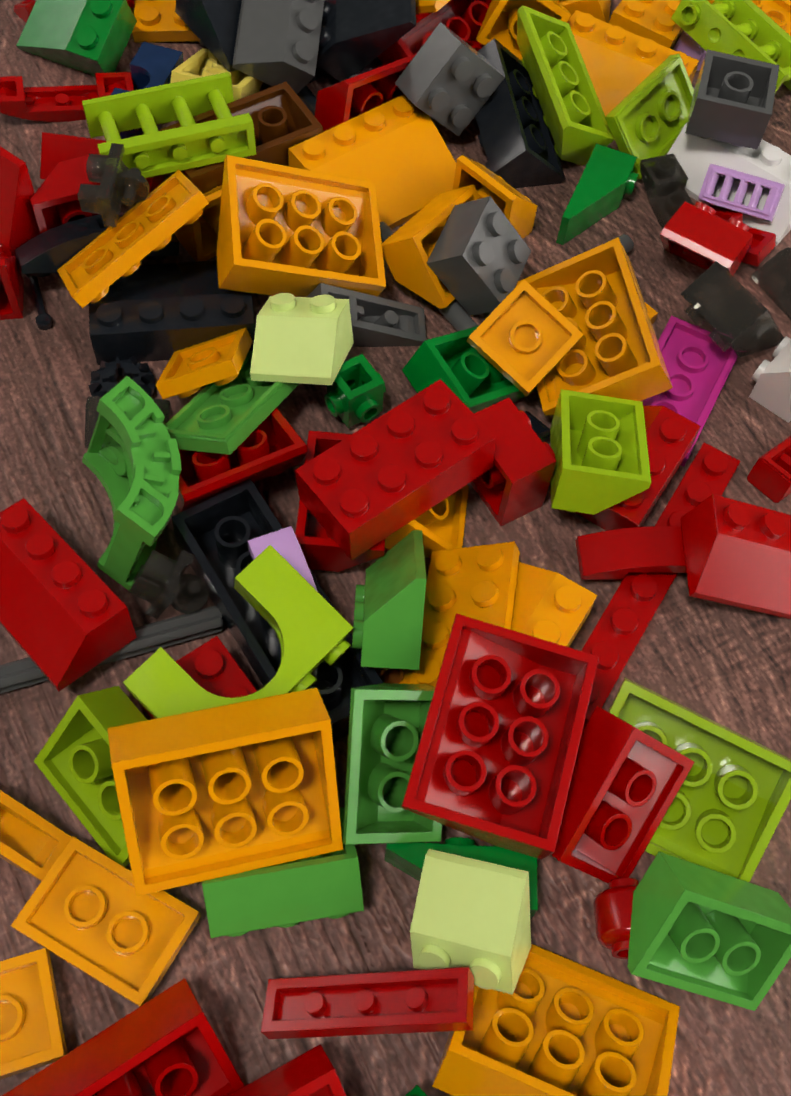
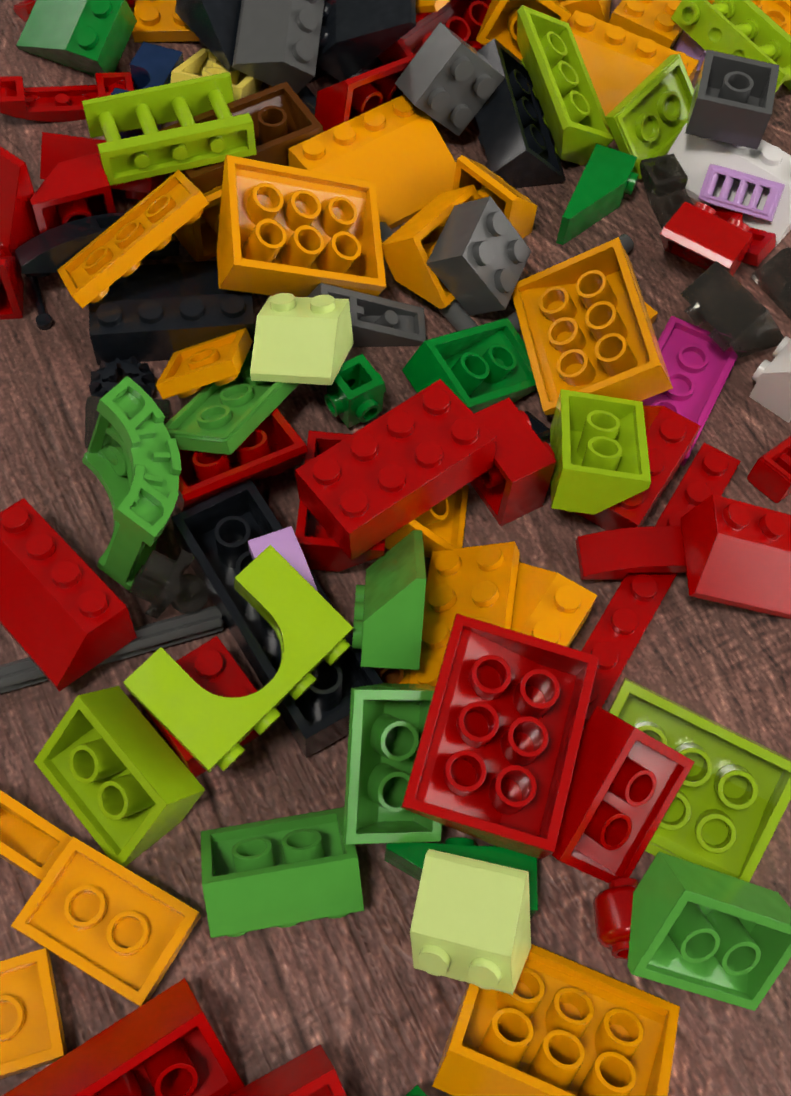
(116, 185): clear smoke hips -> none
(226, 789): light orange slope -> none
(369, 1004): red plate -> none
(525, 337): light orange plate -> none

